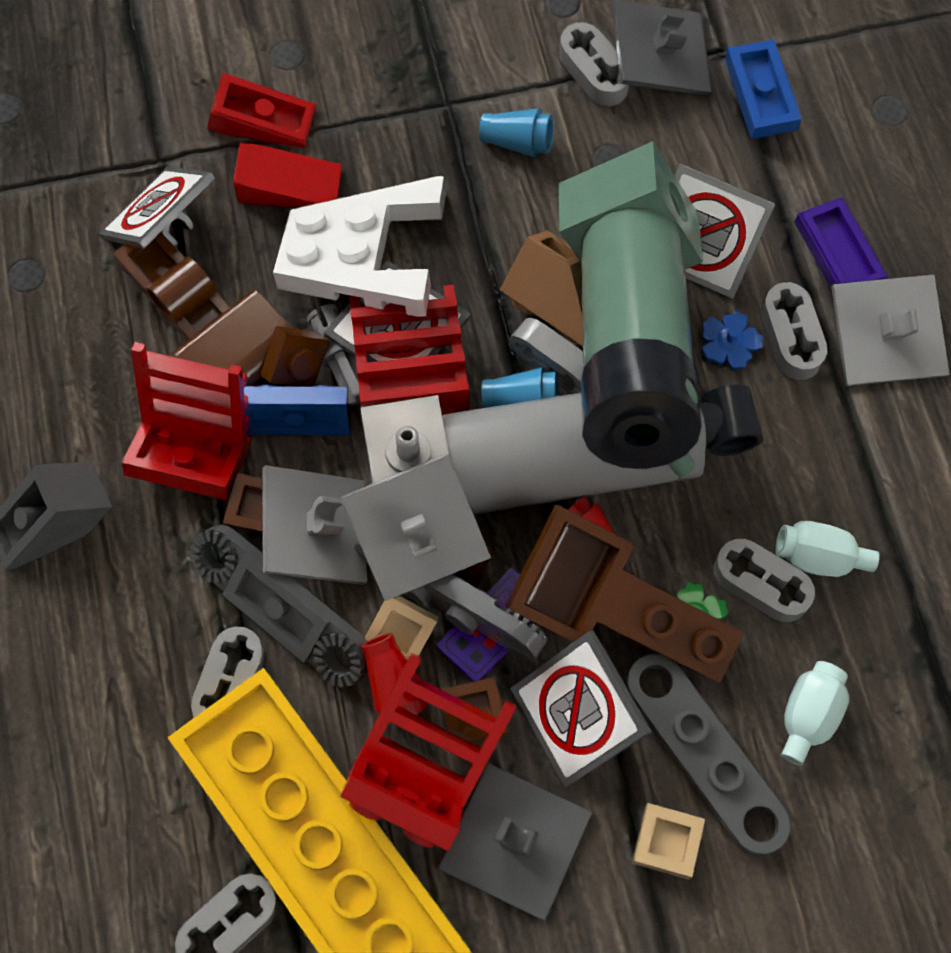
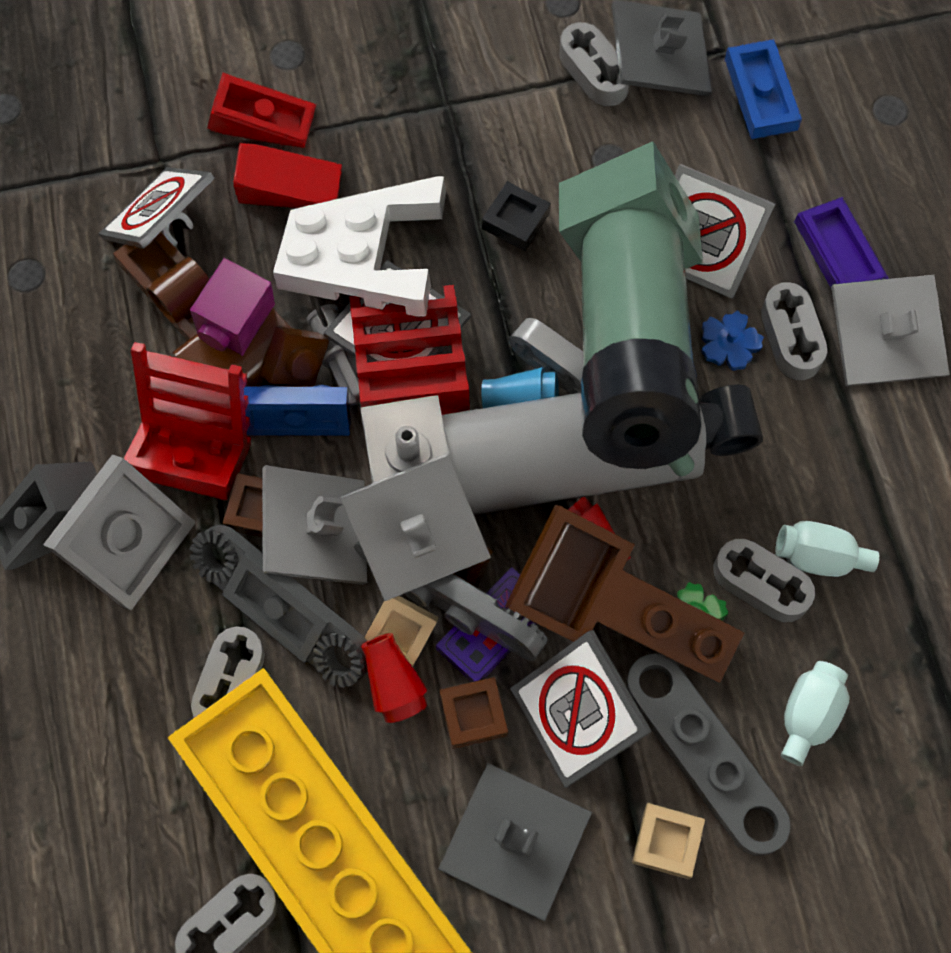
(120, 532): none -> light grey plate
(232, 307): none -> magenta brick
(410, 788): red plate -> none
(516, 216): none -> black plate
(520, 131): dark azure cone -> none
(548, 284): medium nougat slope -> none

